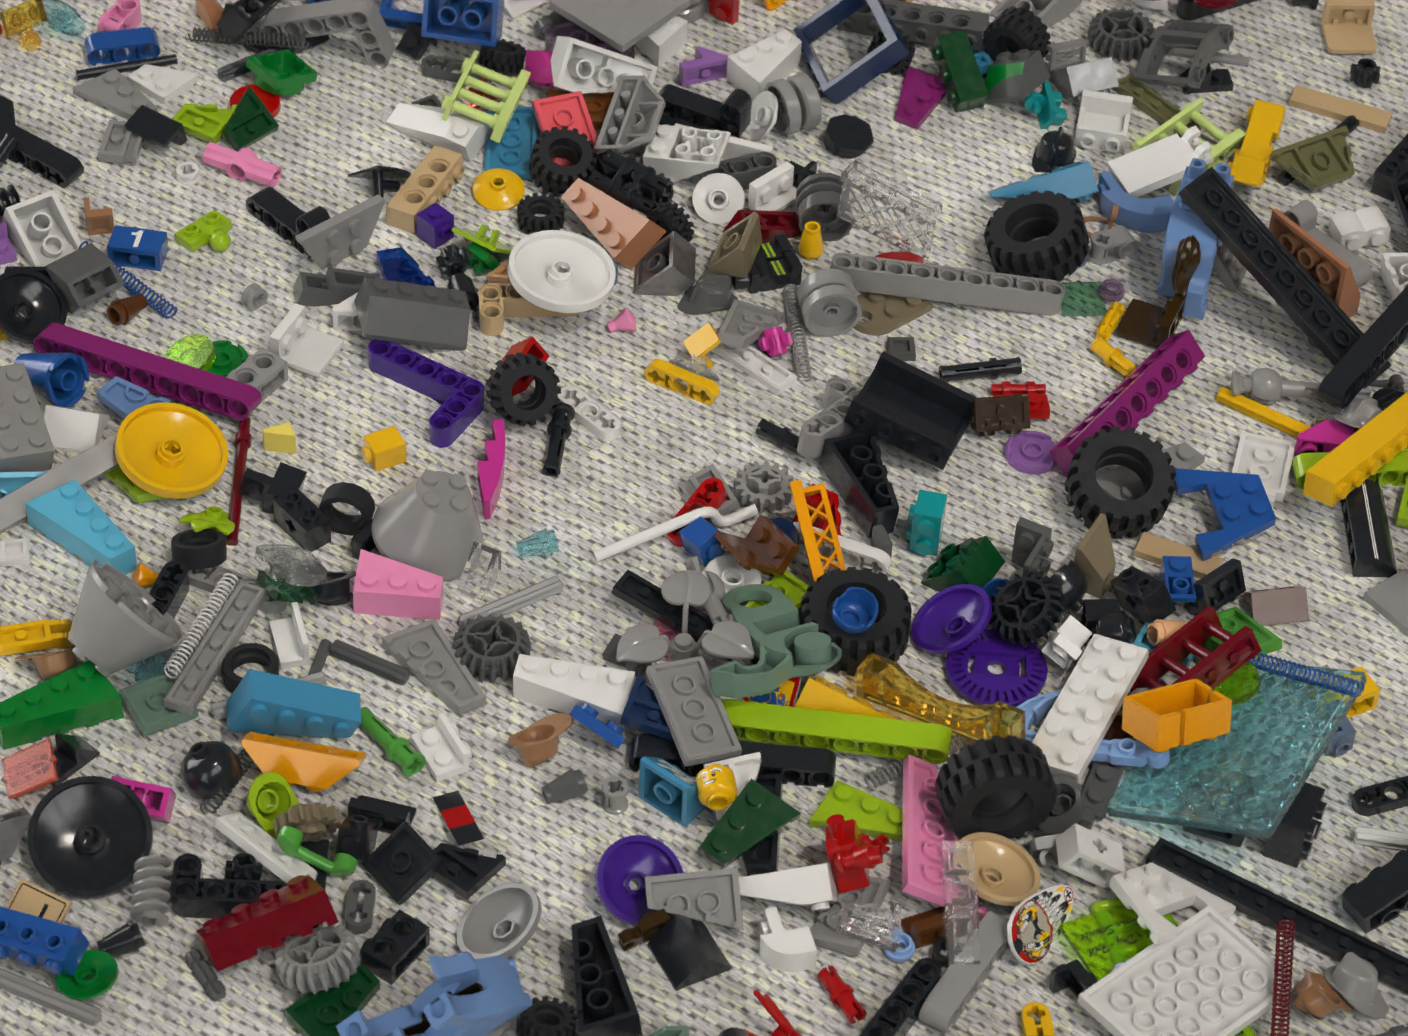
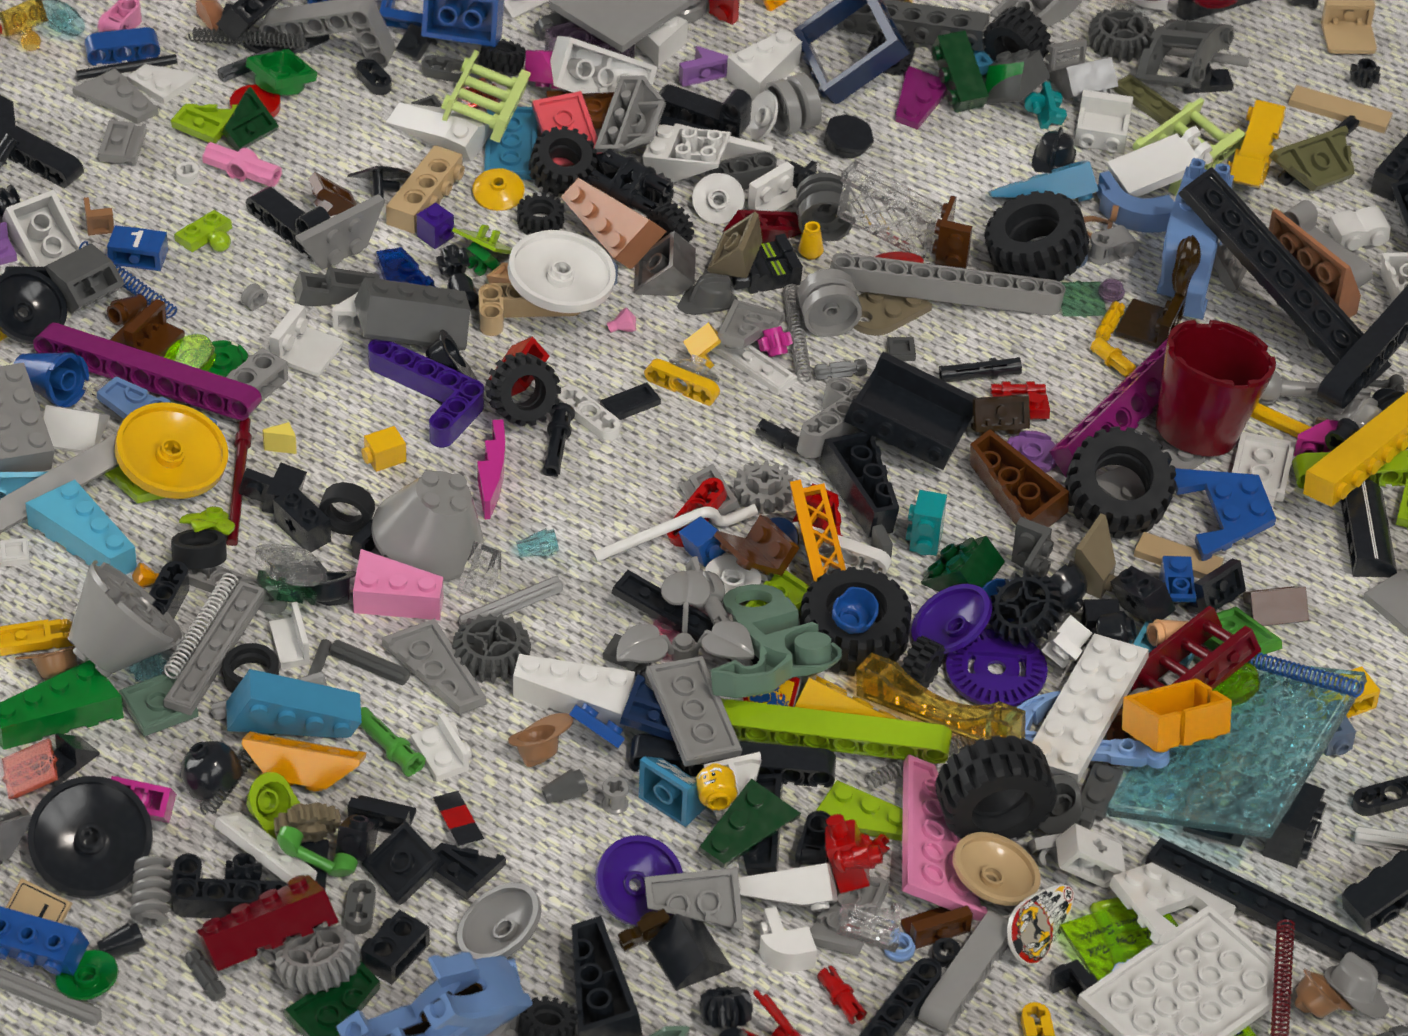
(149, 330): none -> reddish brown bracket
(156, 127): black panel -> none
(330, 195): none -> reddish brown slope
(369, 79): none -> black beam
(447, 353): none -> black piece
(631, 401): none -> black tile
(726, 1007): none -> black gear
(812, 844): none -> black piece
(840, 369): none -> dark grey axle
(923, 660): none -> black tyre
(953, 239): none -> reddish brown bracket
(960, 902): clear slope -> none
(1017, 482): none -> reddish brown wedge
(1210, 385): none -> dark red cone
(1343, 431): none -> black bush

